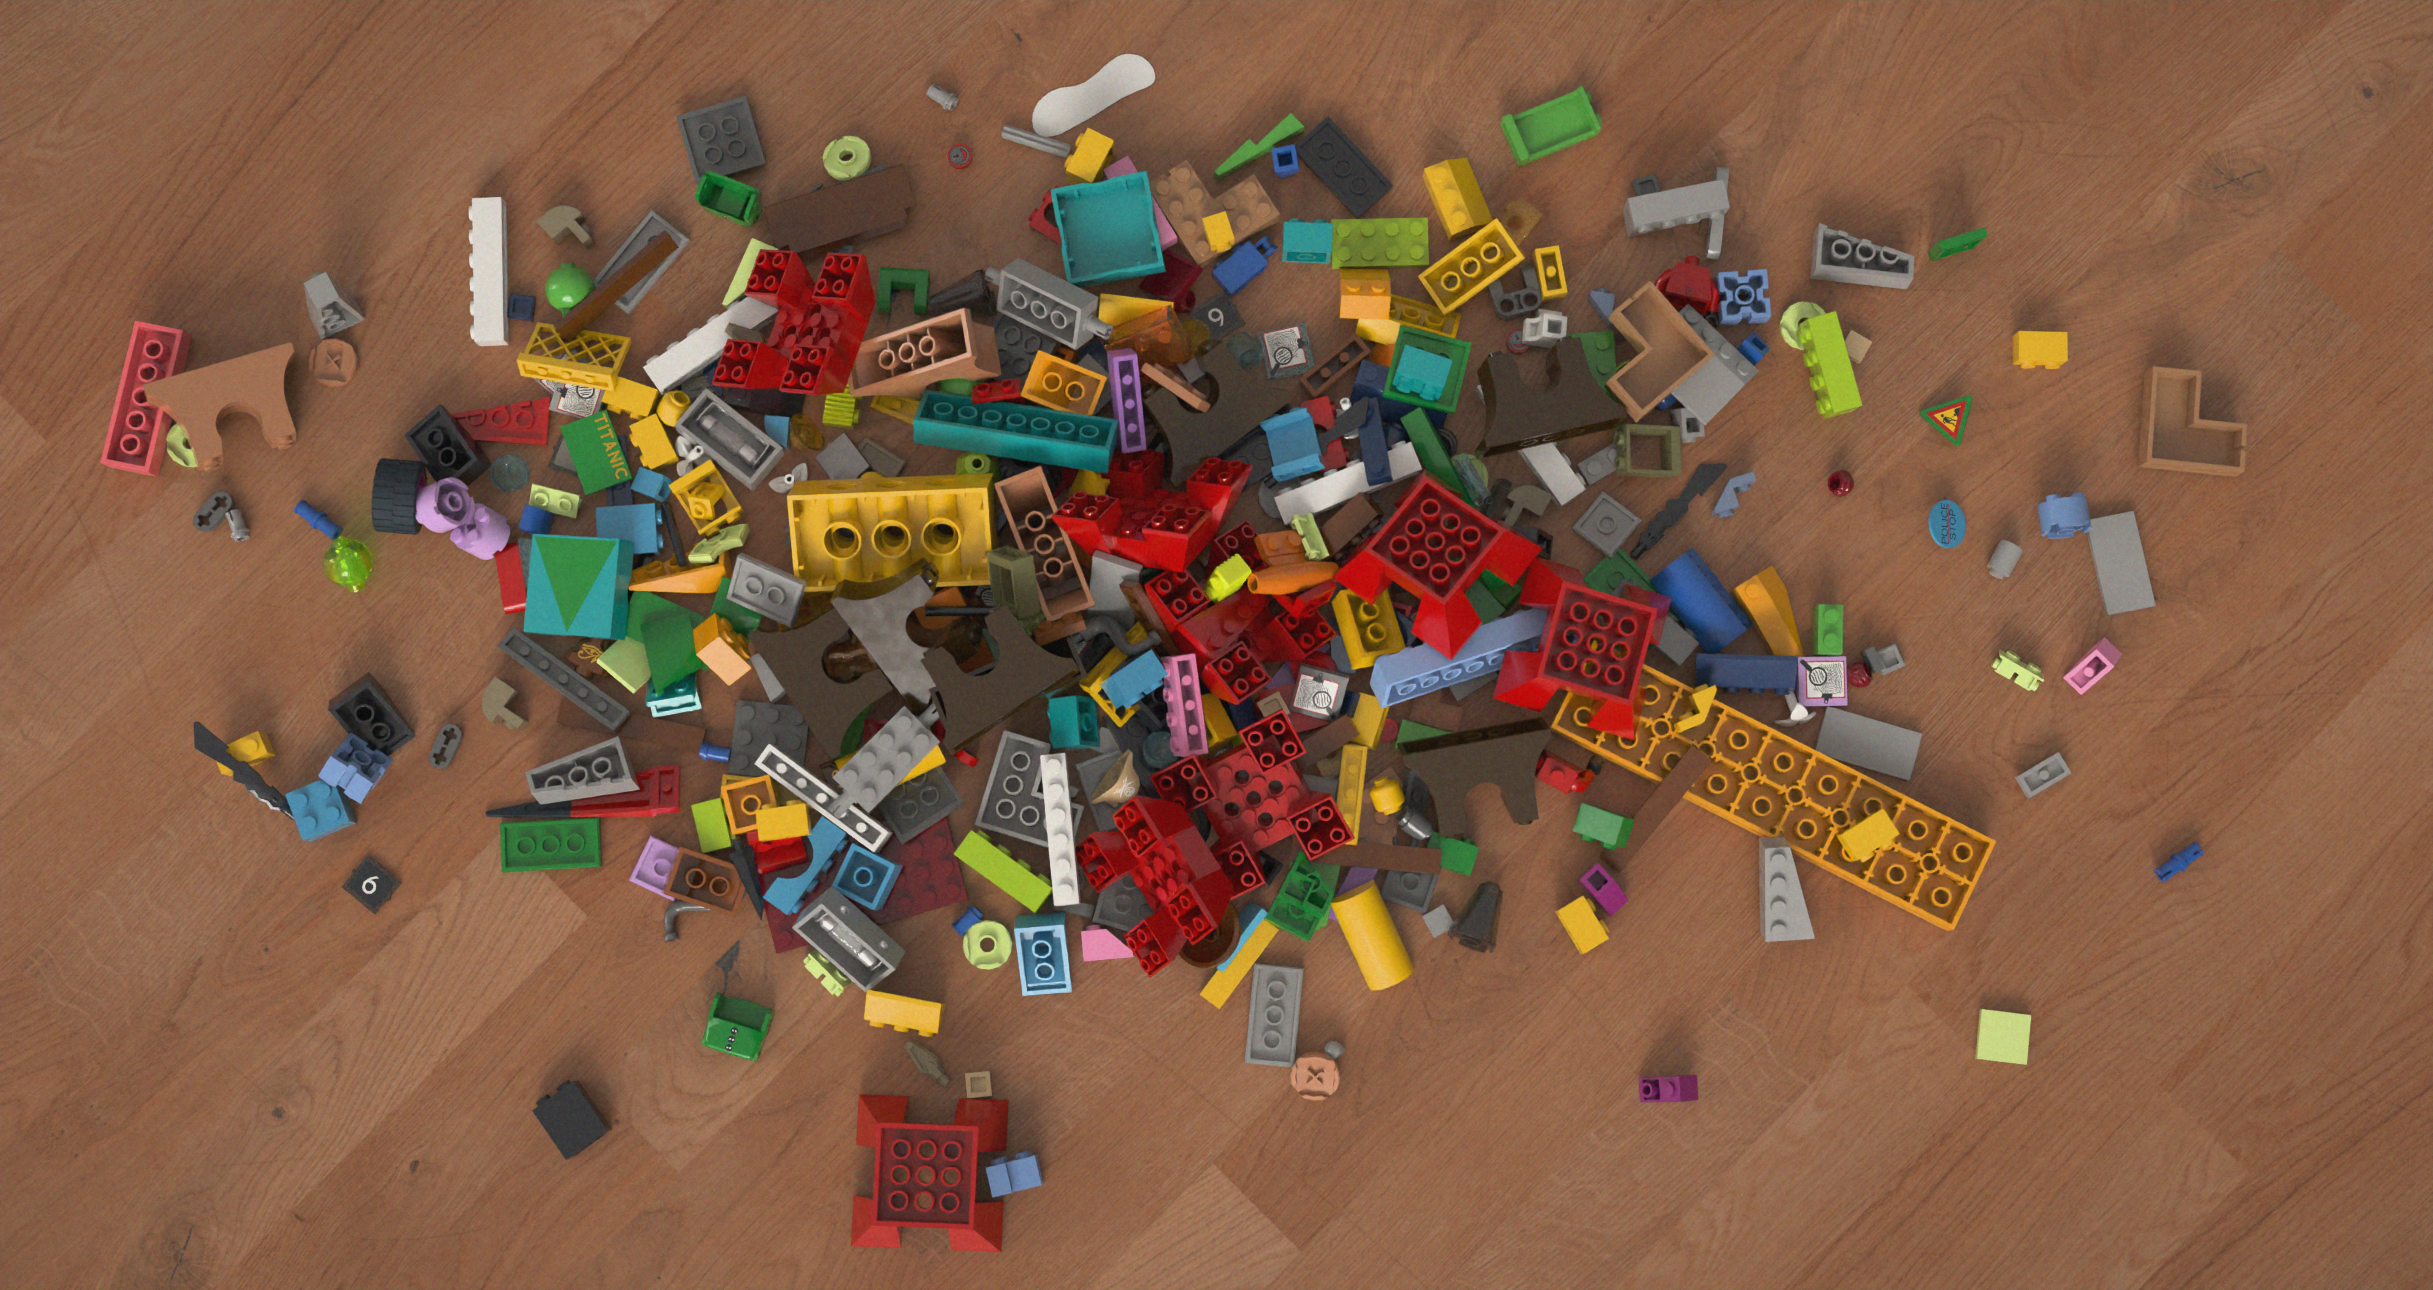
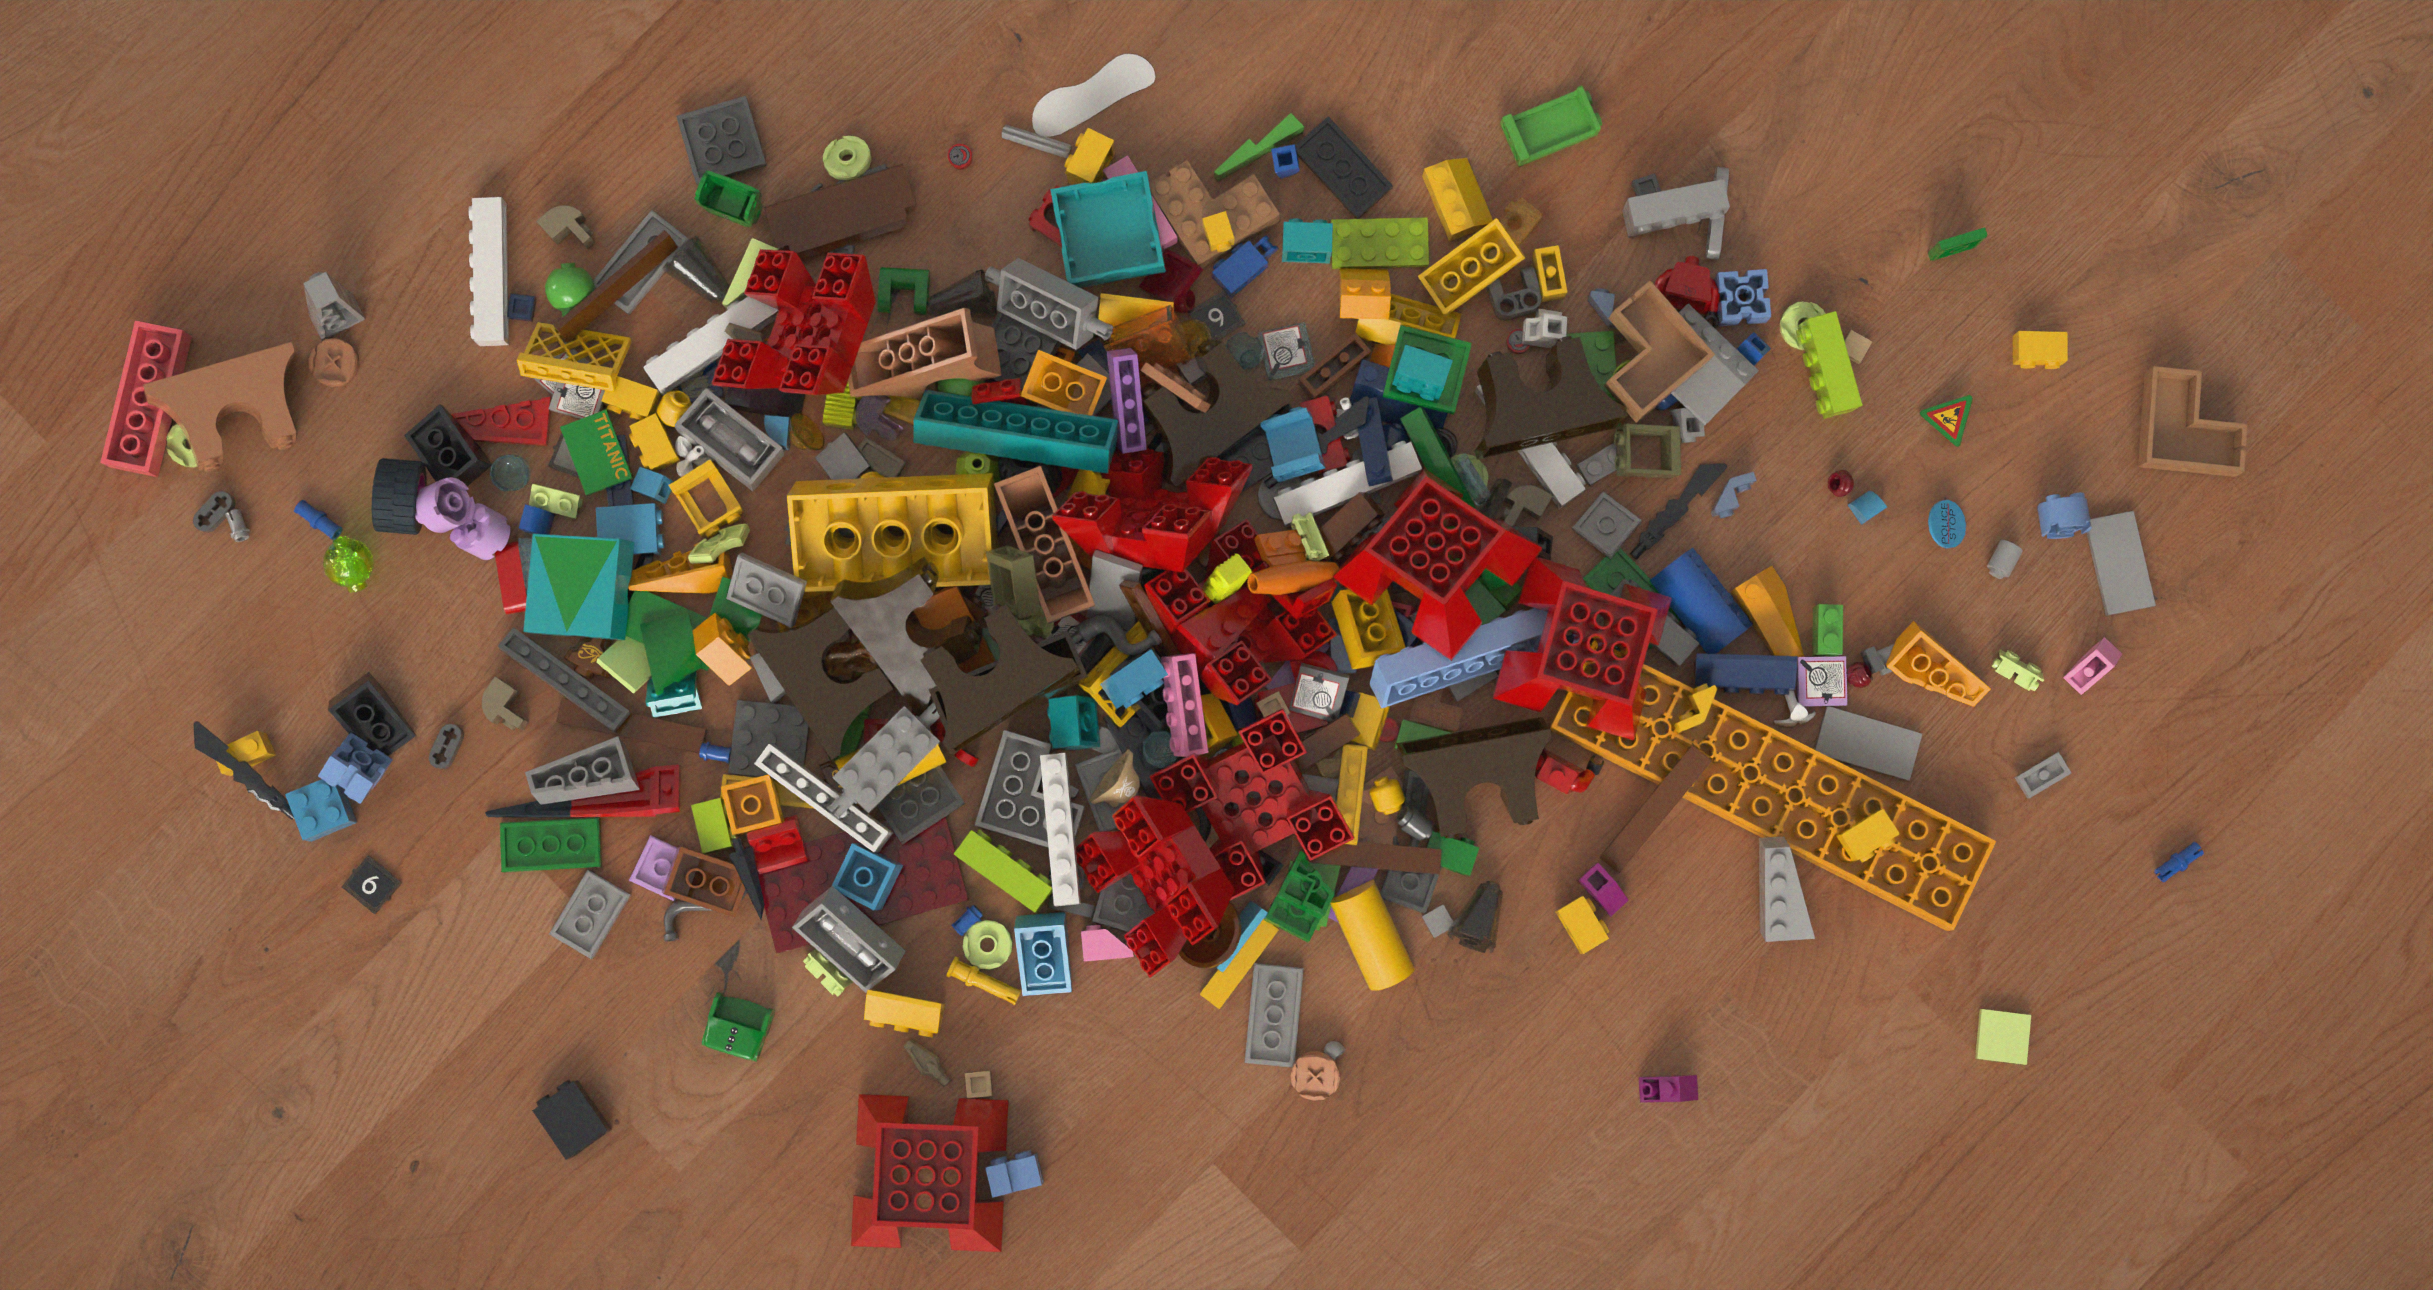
(590, 914): none -> light grey tile
(674, 534): black bar -> none
(698, 271): none -> clear smoke cone
(703, 499): yellow bracket -> none
(784, 484): white plant -> none
(784, 821): yellow brick -> none
(826, 841): dark azure arch -> none
(870, 417): none -> brick
(943, 97): light grey pin -> none
(957, 610): black bar -> none
(973, 976): none -> yellow pin
(1067, 625): dark orange plate -> none
(1603, 825): brick -> none
(1858, 261): light grey wedge -> none
(1867, 506): none -> dark azure brick
(1926, 662): none -> light orange wedge

